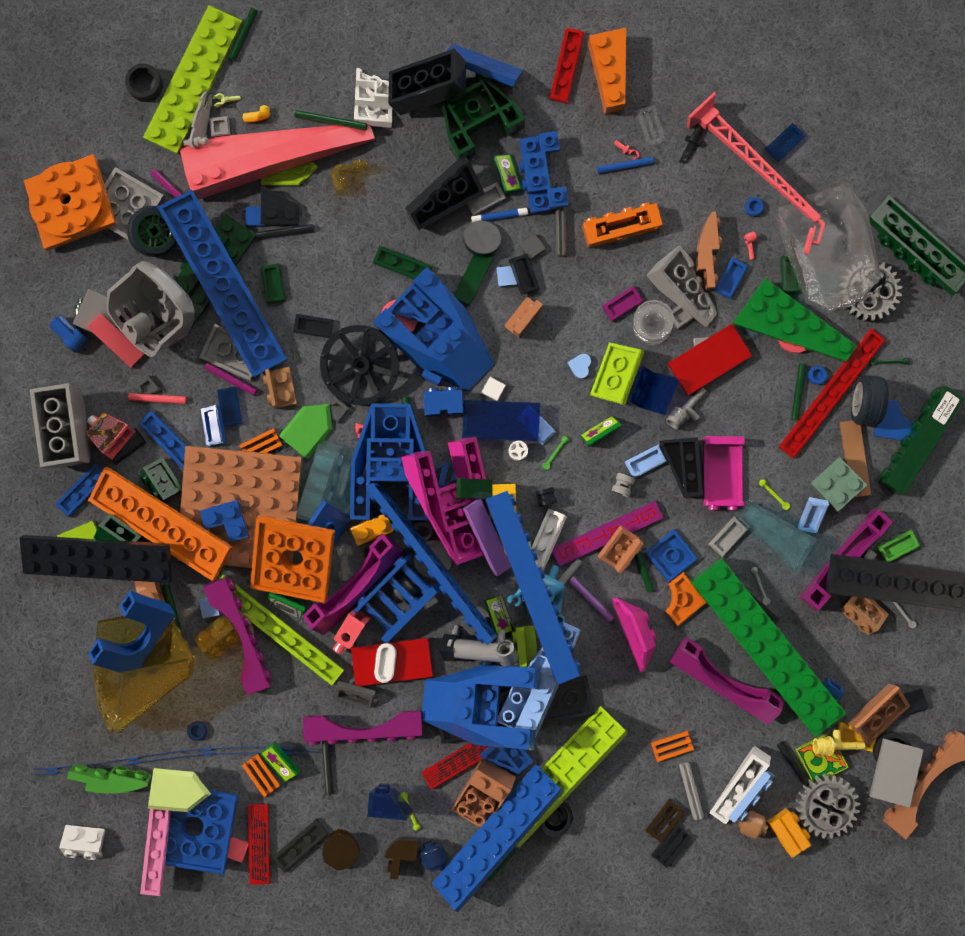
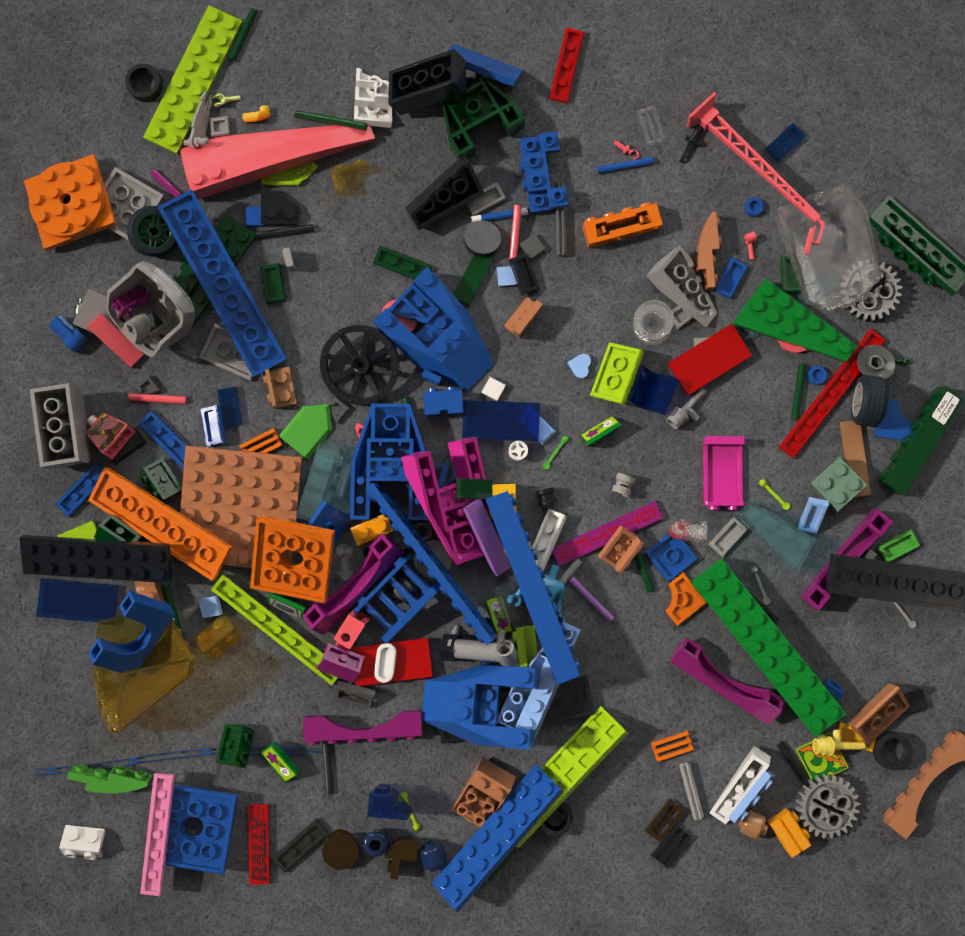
(76, 600): none -> clear blue tile
(126, 306): none -> magenta hinge
(176, 790): yellowish green tile -> none
(197, 730): dark blue tile -> none
(223, 598): magenta arch -> none
(229, 515): blue plate -> none
(231, 379): magenta bar -> none
(235, 746): none -> dark green bracket
(237, 849): coral tile -> none
(270, 788): orange tile -> none
(288, 257): none -> light grey tile
(313, 326): black tile -> none
(340, 662): none -> magenta panel
(373, 849): none -> dark blue head
(452, 764): red tile -> none
(507, 173): slope -> none
(513, 759): blue wing -> none
(515, 231): none -> coral bar
(609, 65): orange wedge -> none
(622, 303): magenta tile -> none
(637, 631): dark pink wedge -> none
(645, 461): light blue tile -> none
(685, 464): black wedge -> none
(689, 532): none -> clear leg
(865, 614): medium nougat bracket -> none
(880, 357): none -> dark grey dish
(896, 773): light grey tile -> none

